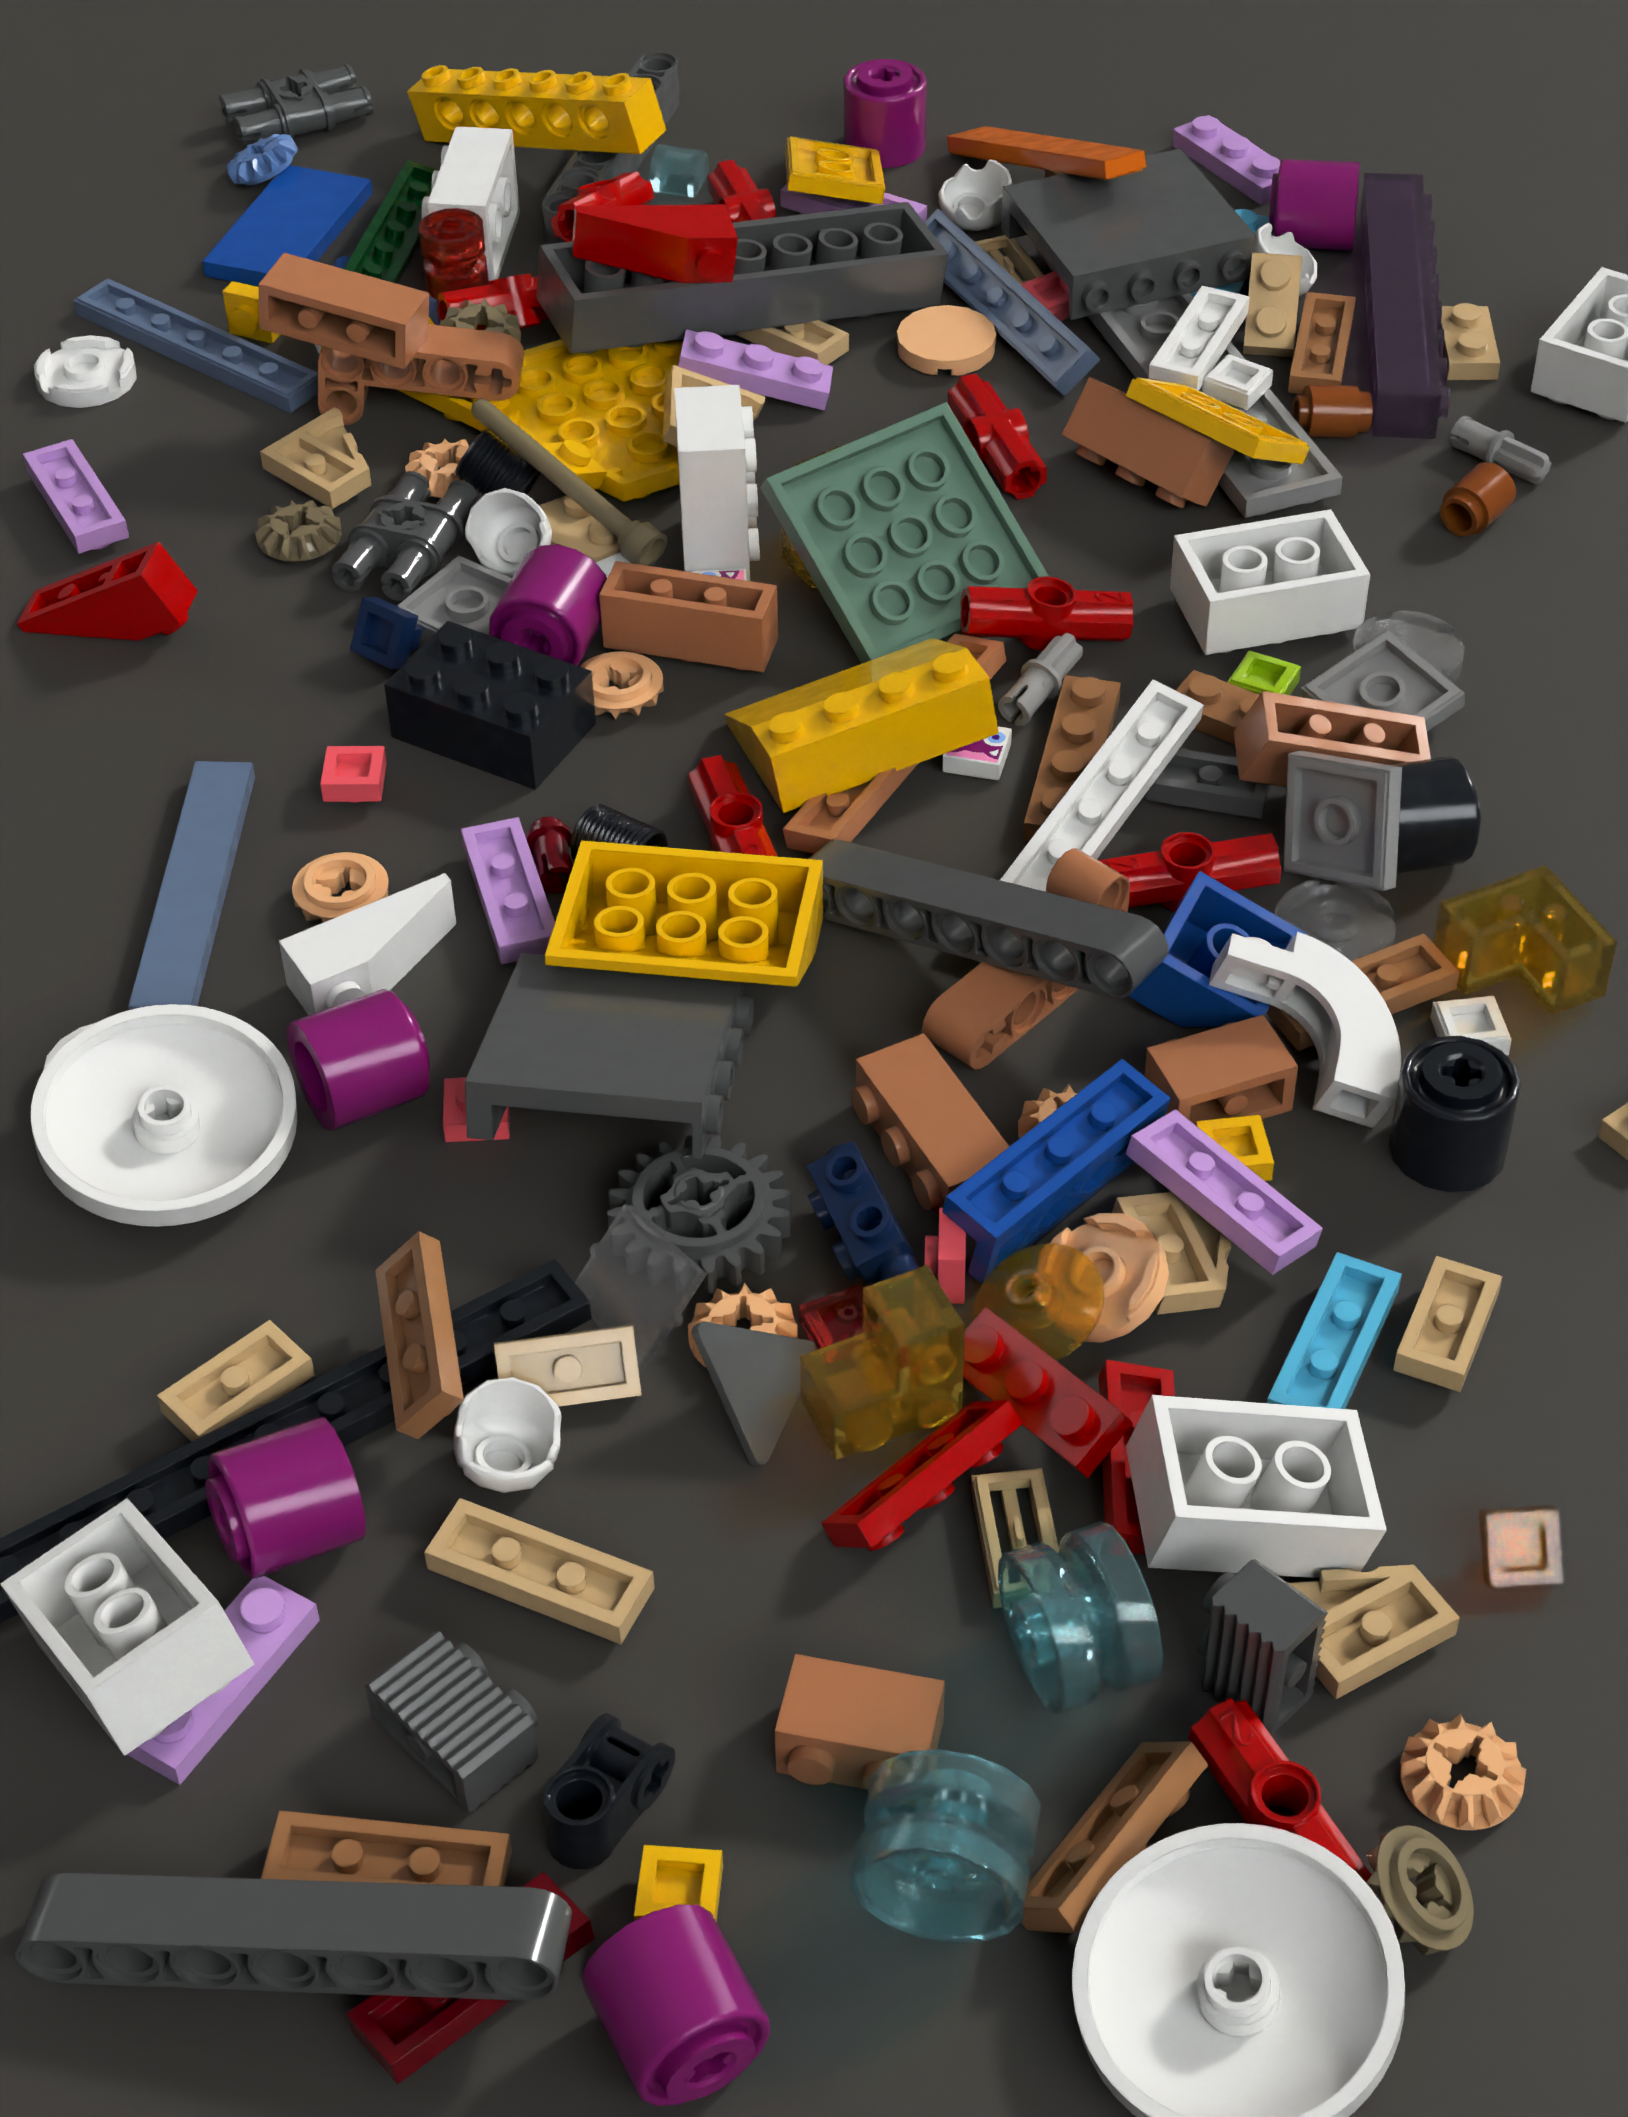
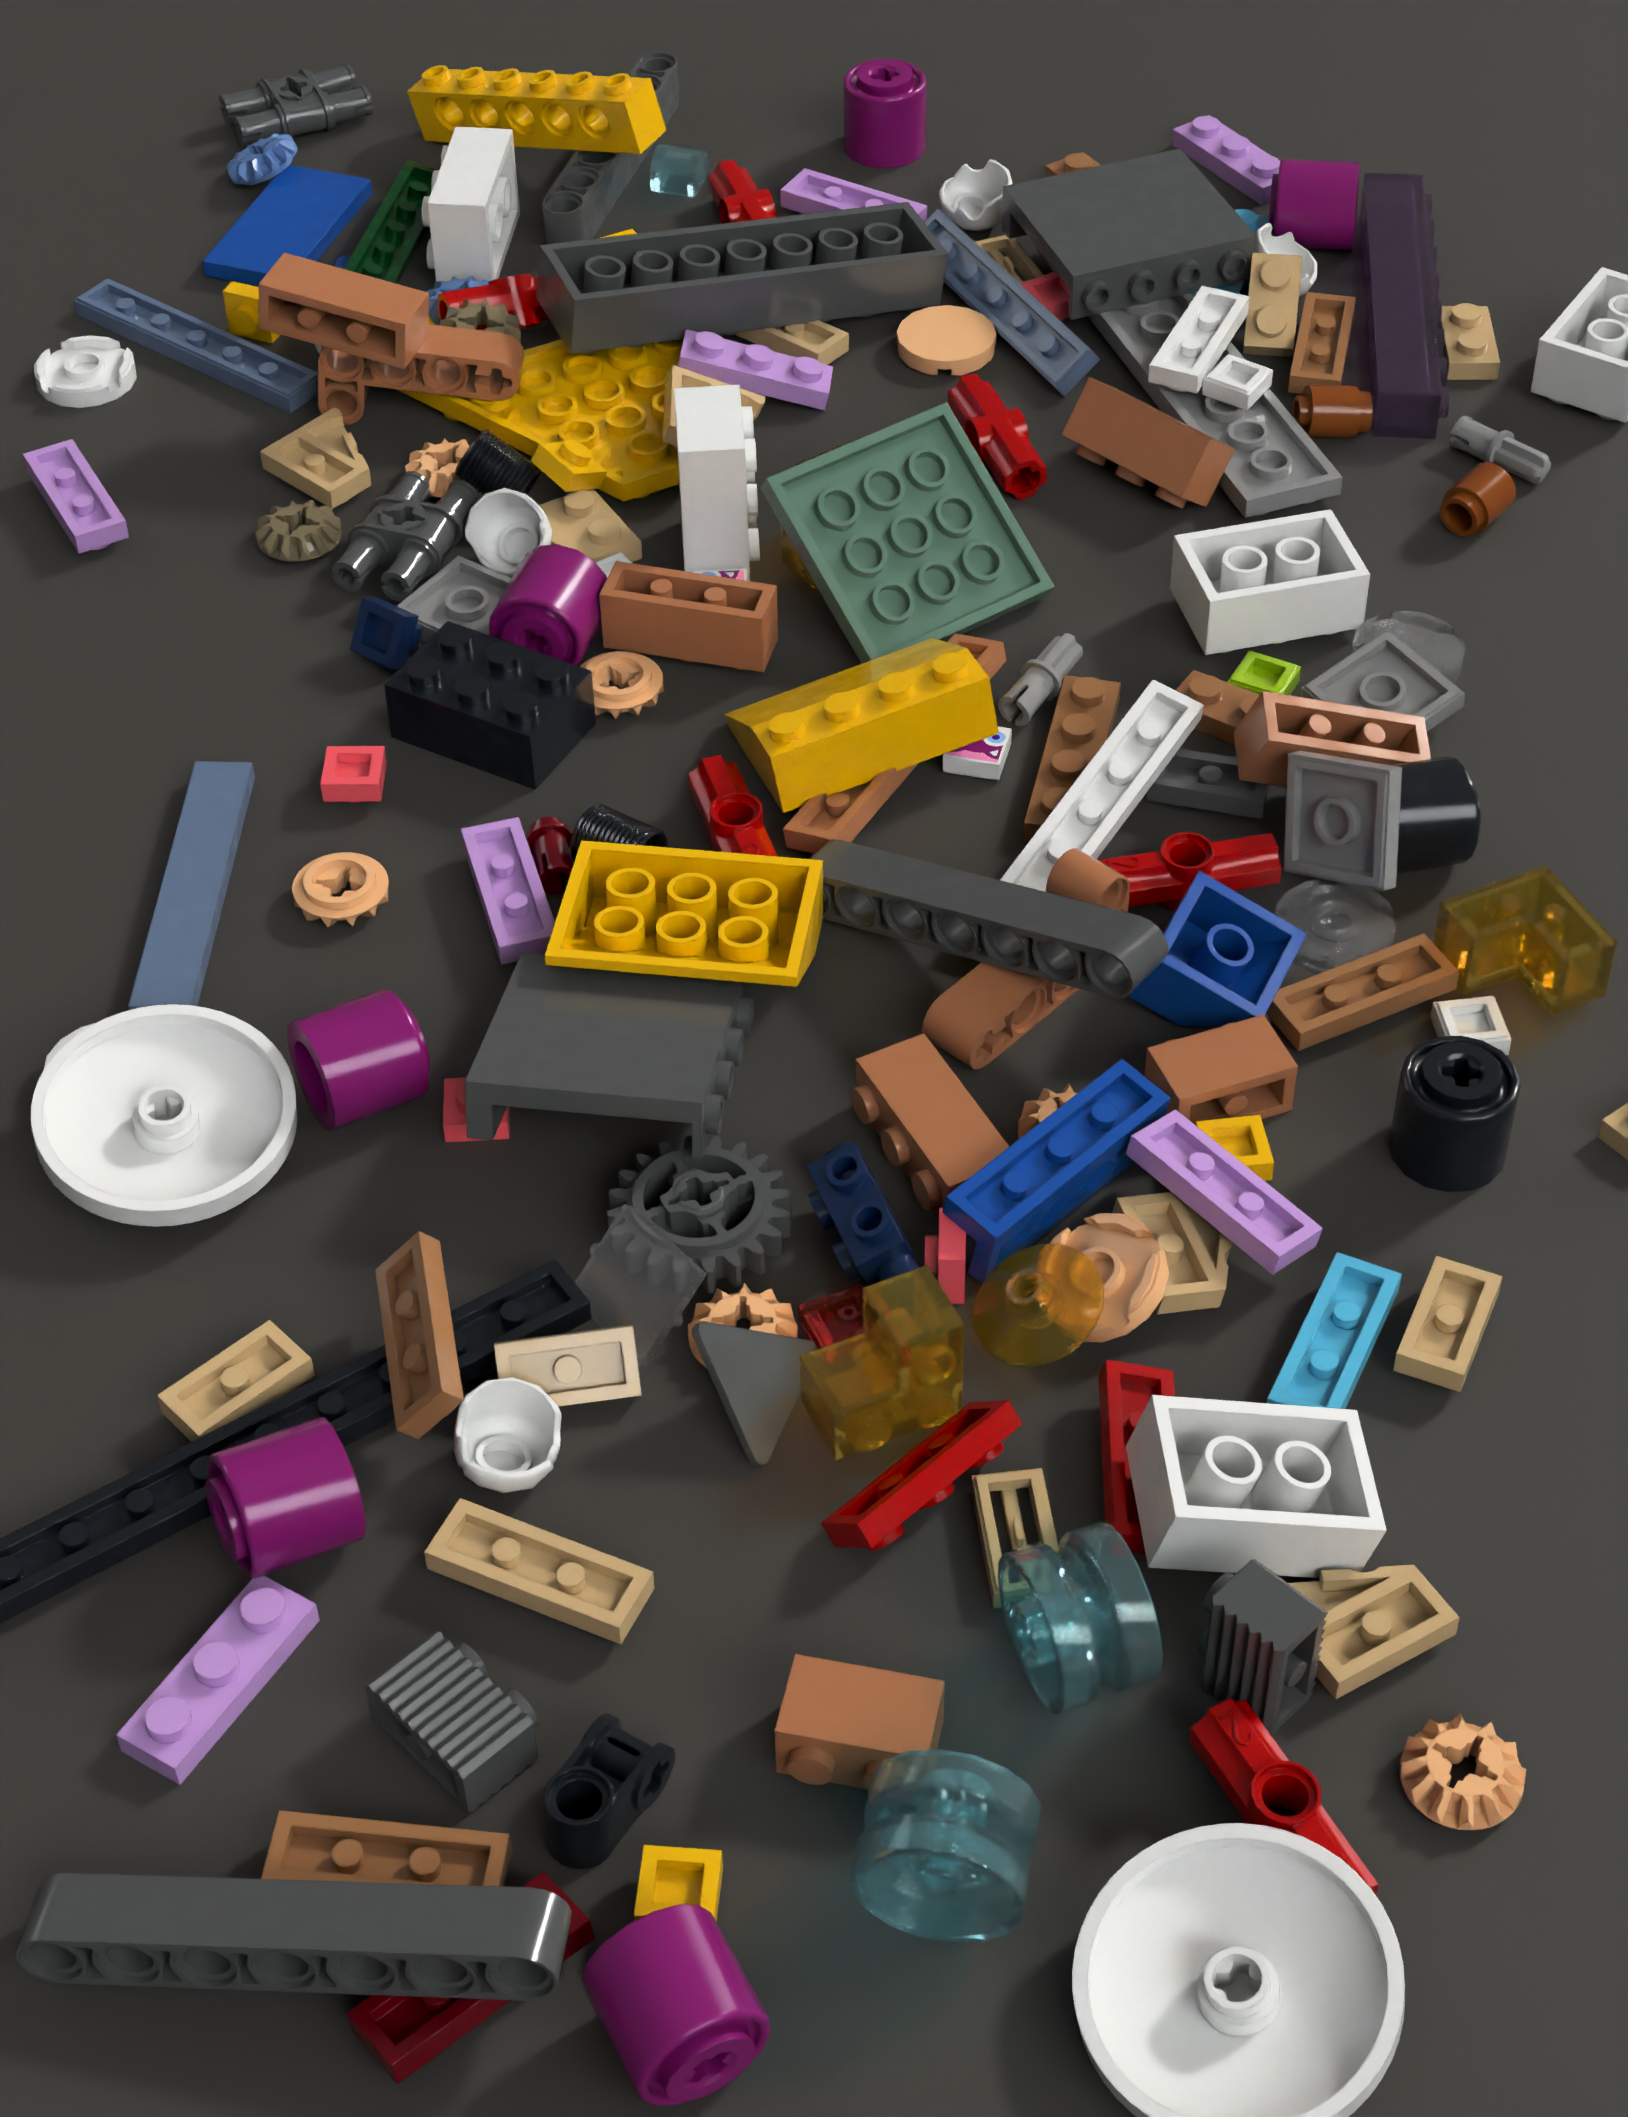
(115, 600): red slope -> none
(127, 1625): white brick -> none
(367, 946): white slope -> none
(453, 251): clear red wheel -> none
(619, 191): red piece -> none
(638, 541): dark tan piece -> none
(659, 240): red slope -> none
(834, 170): yellow tile -> none
(1043, 1393): red plate -> none
(1044, 611): red piece -> none
(1047, 152): orange tile -> none
(1110, 1833): medium nougat plate -> none
(1218, 420): yellow tile -> none
(1335, 1006): white arch -> none
(1441, 1887): dark tan gear -> none
(1521, 1546): clear orange plate -> none

